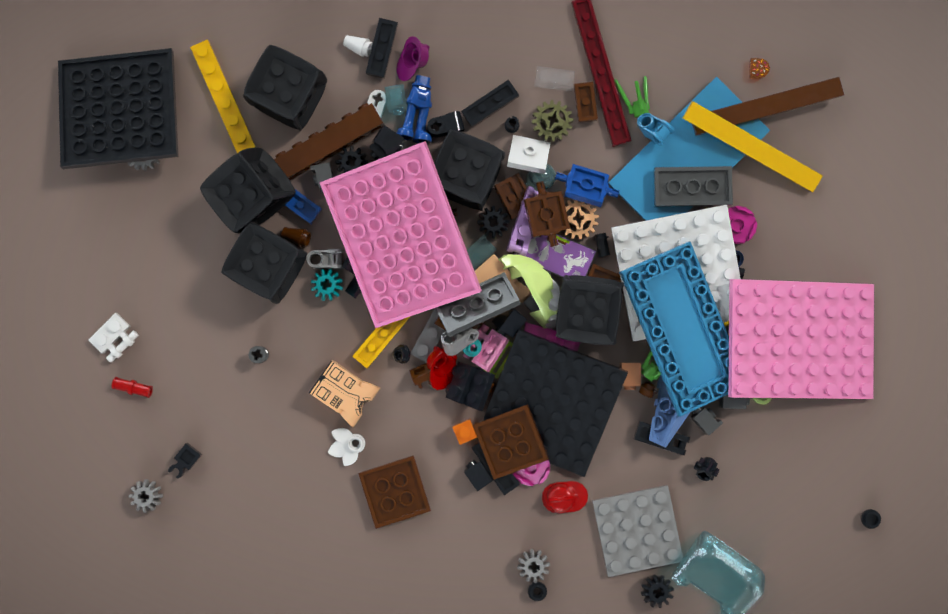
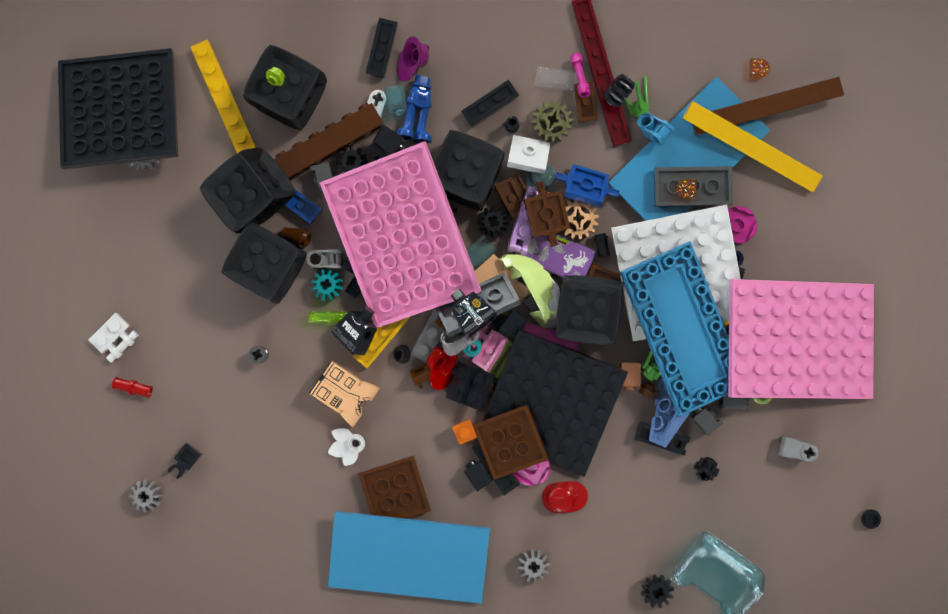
(275, 76): none -> lime plate
(326, 317): none -> clear neon green pin
(356, 331): none -> black torso
(359, 45): white cone -> none
(408, 557): none -> dark azure tile
(447, 122): black piece -> none
(471, 312): none -> torso
(537, 597): black plate -> none
(583, 87): none -> dark pink bar
(619, 90): none -> black gear
(637, 530): light grey plate -> none
(687, 188): none -> clear orange tile
(794, 449): none -> light grey piece

